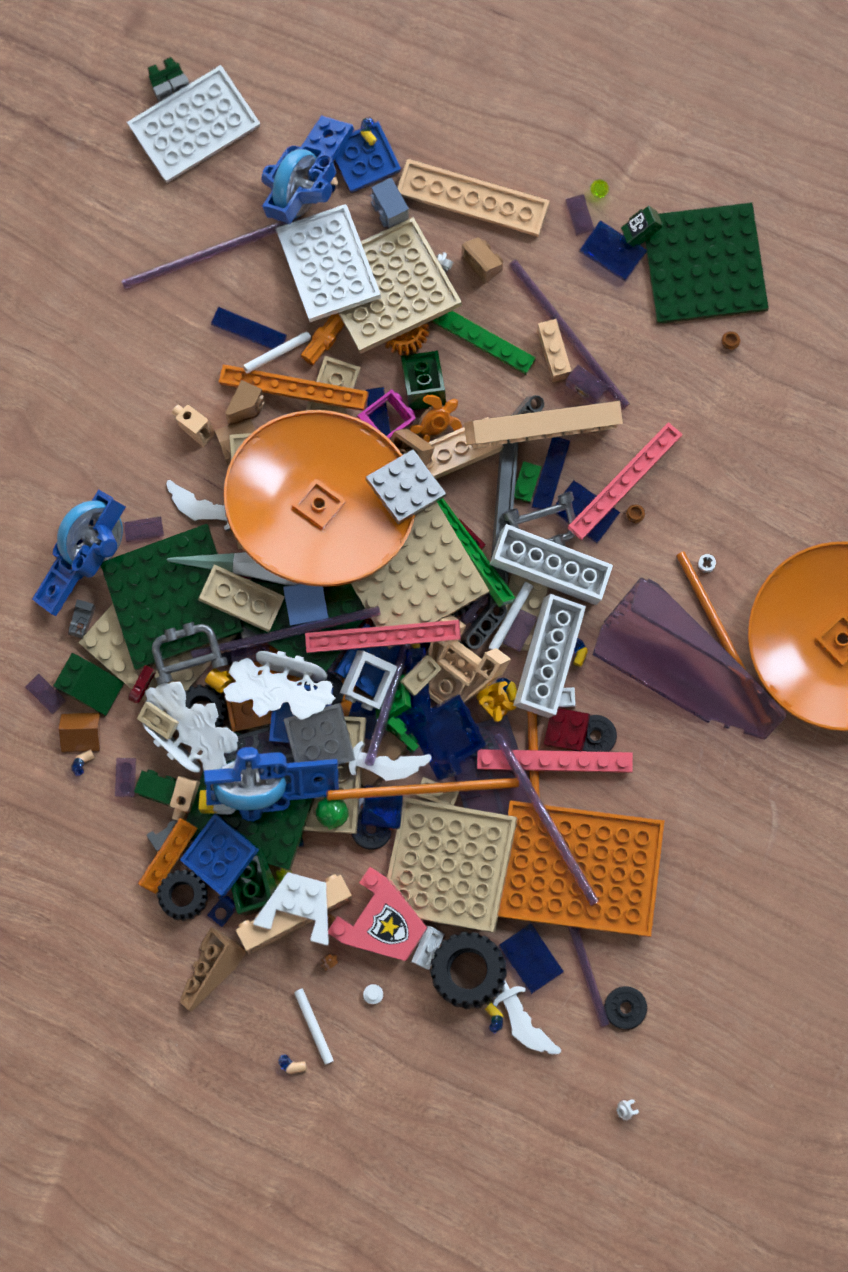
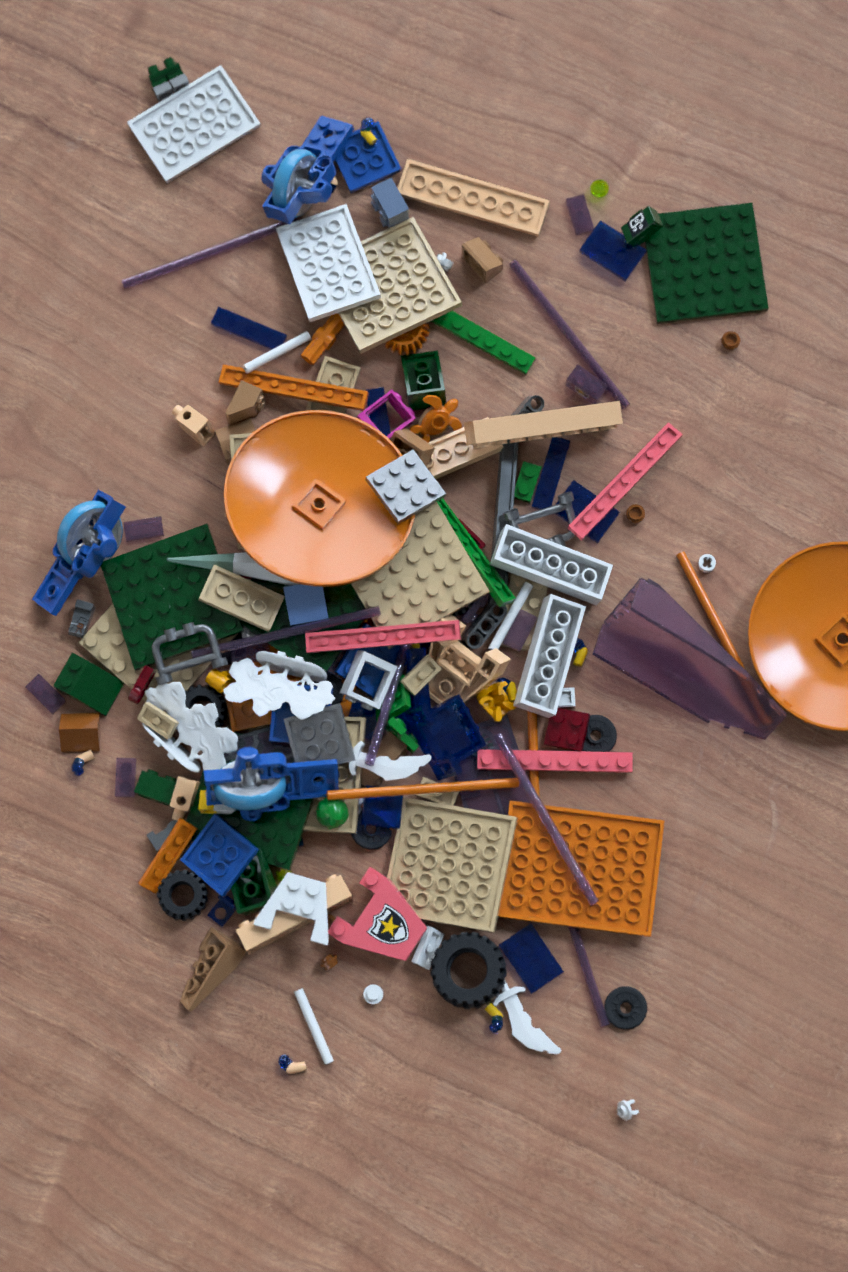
(196, 509): white sword -> none
(554, 350): light nougat brick -> none

